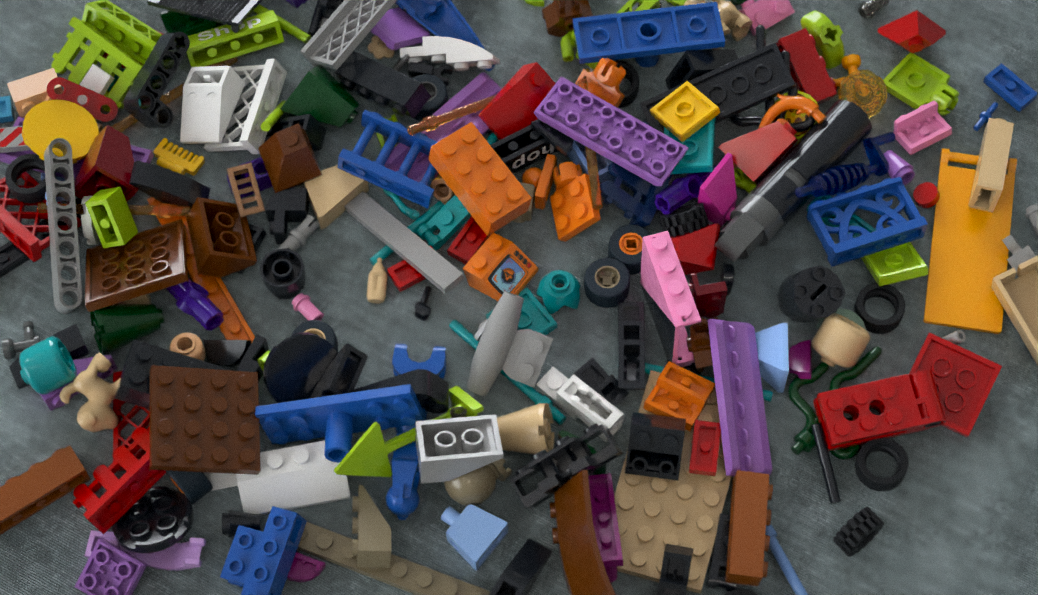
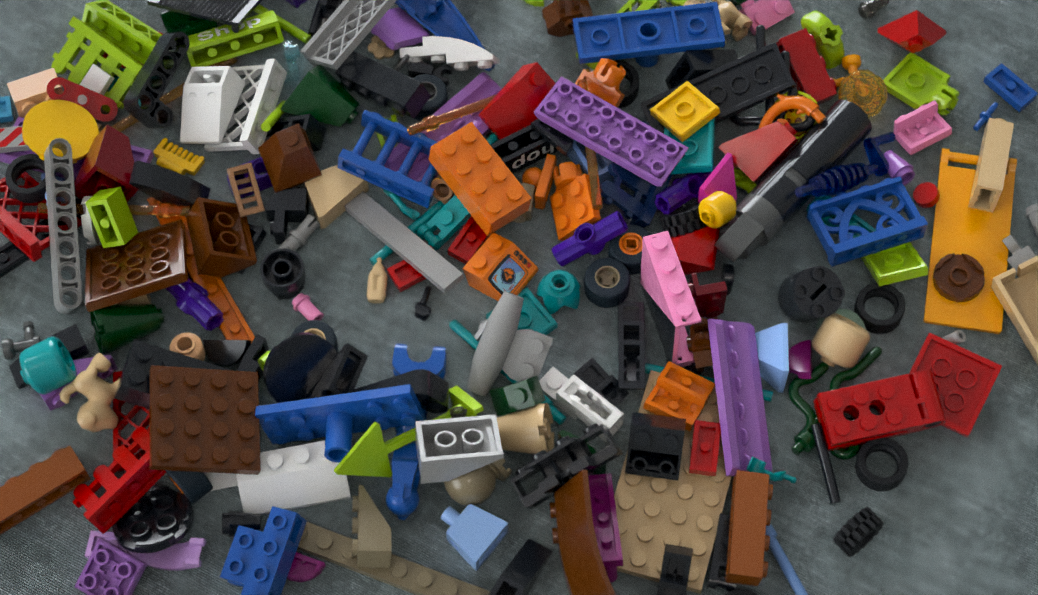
(291, 52): none -> clear light blue plate
(517, 396): none -> dark green slope
(567, 45): lime arm -> none
(589, 238): none -> dark purple piece
(717, 209): none -> yellow head
(758, 466): none -> teal piece
(958, 277): none -> reddish brown tile

